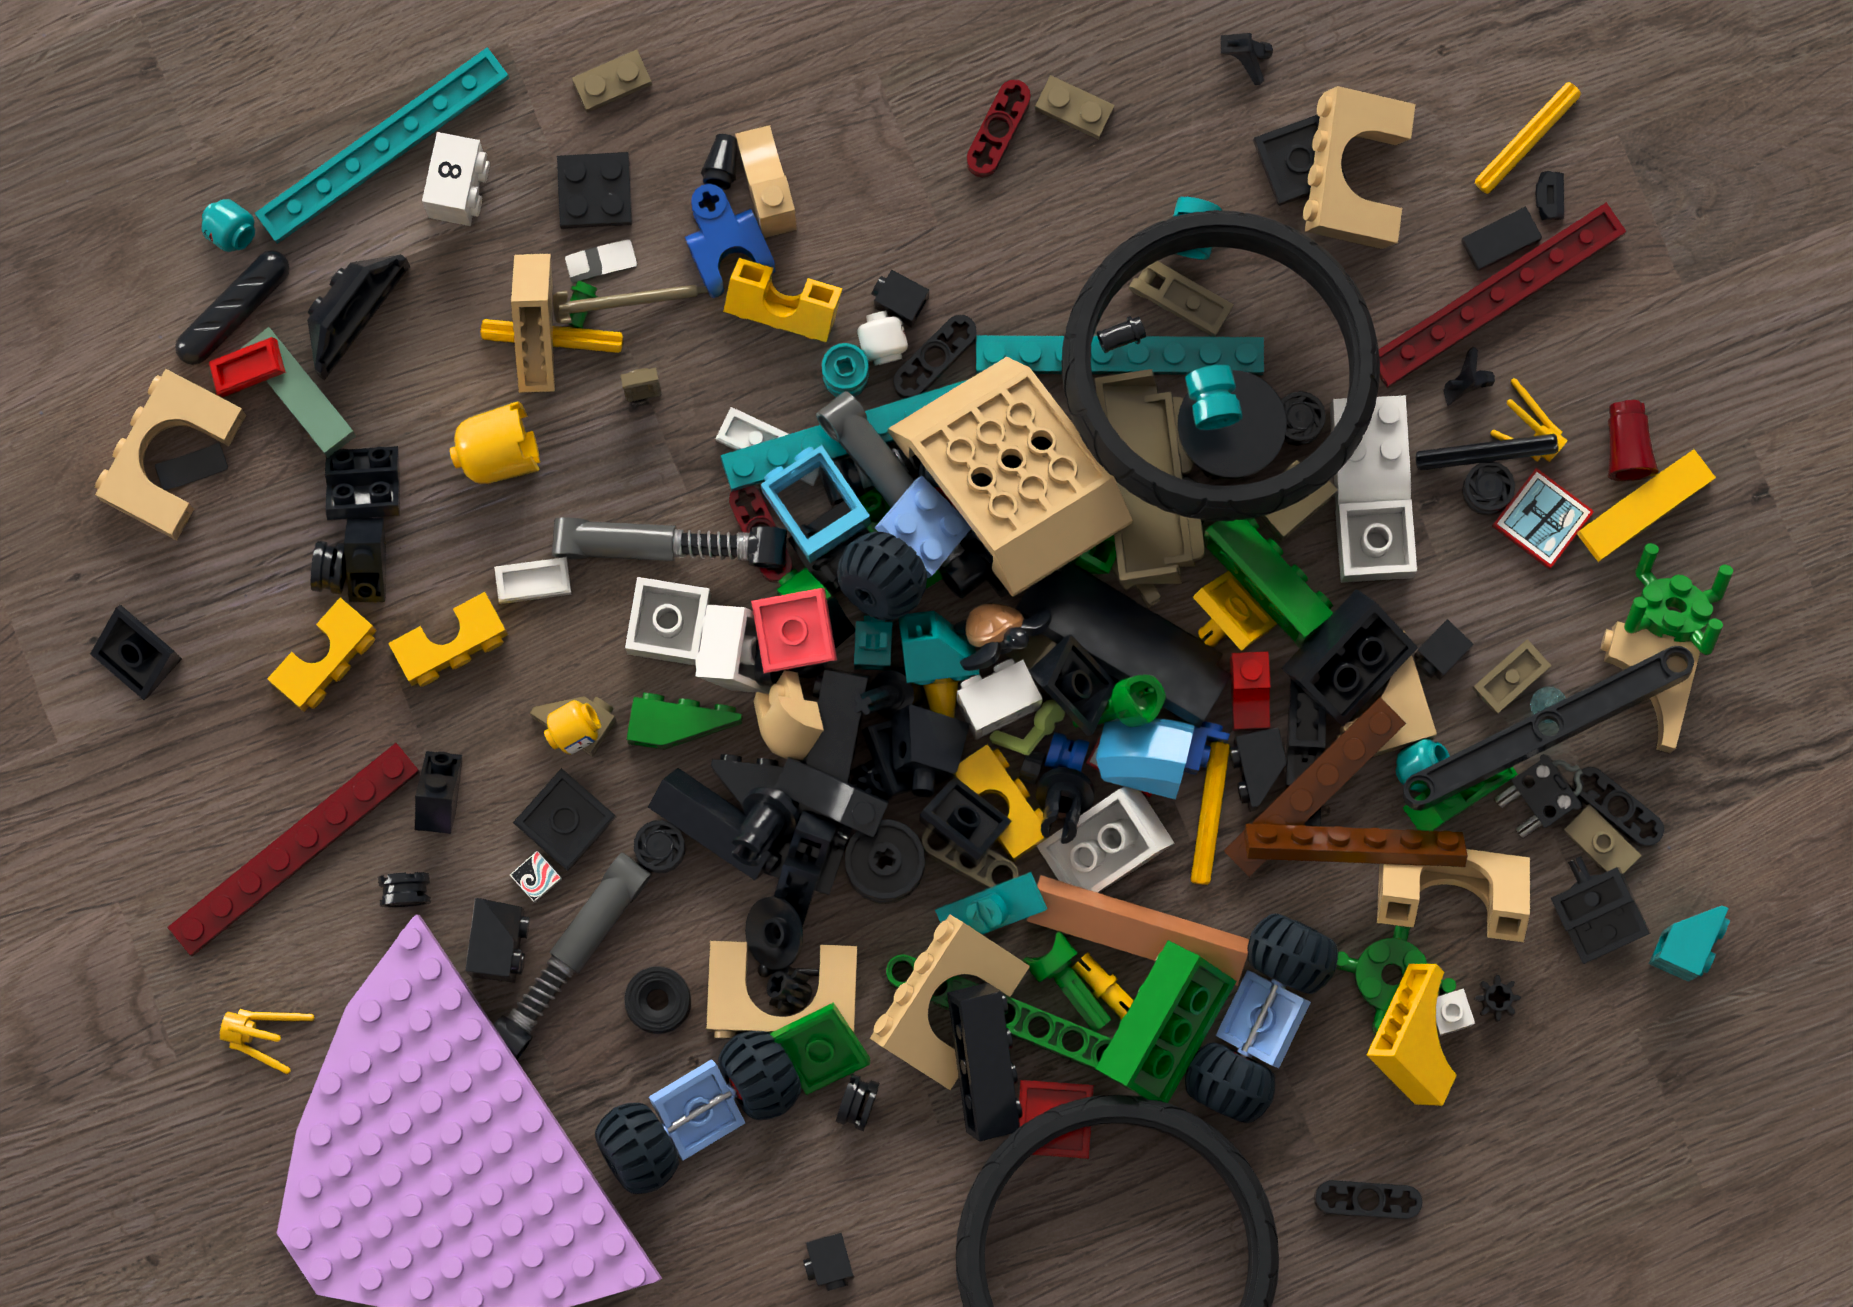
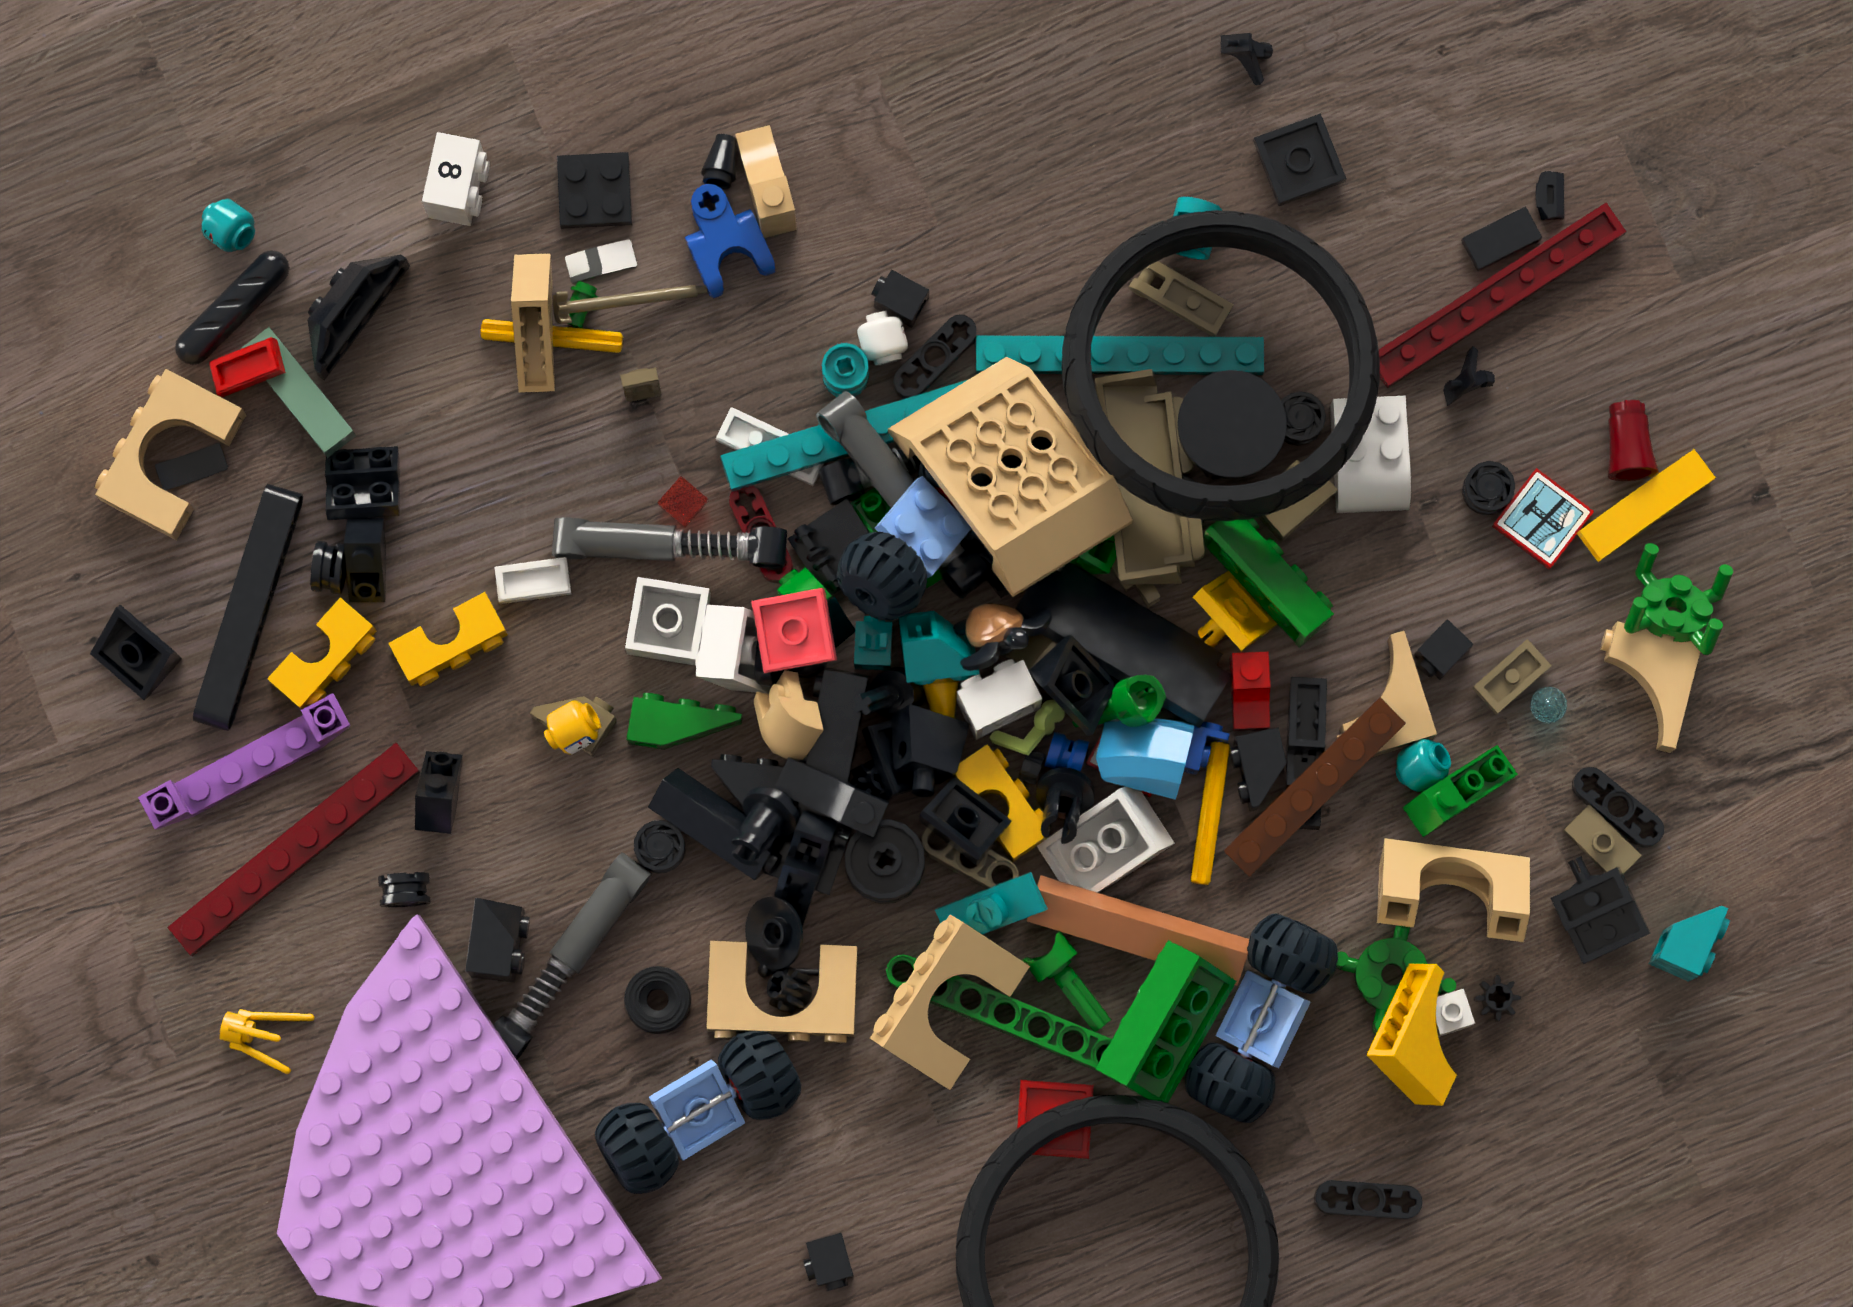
(247, 765): none -> medium lavender slope
(248, 607): none -> black beam
(382, 145): teal plate -> none
(495, 445): yellow cylinder -> none
(535, 876): tile -> none
(564, 819): black plate -> none
(612, 81): dark tan plate -> none
(682, 502): none -> clear red plate
(756, 299): yellow arch -> none
(822, 1048): green tile -> none
(835, 533): medium azure window -> none
(853, 1102): black wheel -> none
(984, 1061): black brick -> none
(1018, 109): dark red beam -> none
(1074, 107): dark tan plate -> none
(1103, 985): yellow pin -> none
(1121, 334): black pin -> none
(1212, 391): teal wheel -> none
(1332, 205): tan arch -> none
(1350, 657): black slope -> none
(1355, 845): reddish brown plate -> none
(1376, 541): white brick -> none
(1487, 452): black axle -> none
(1525, 740): black beam -> none
(1527, 138): yellow axle -> none
(1547, 427): yellow plant -> none
(1549, 789): black piece -> none

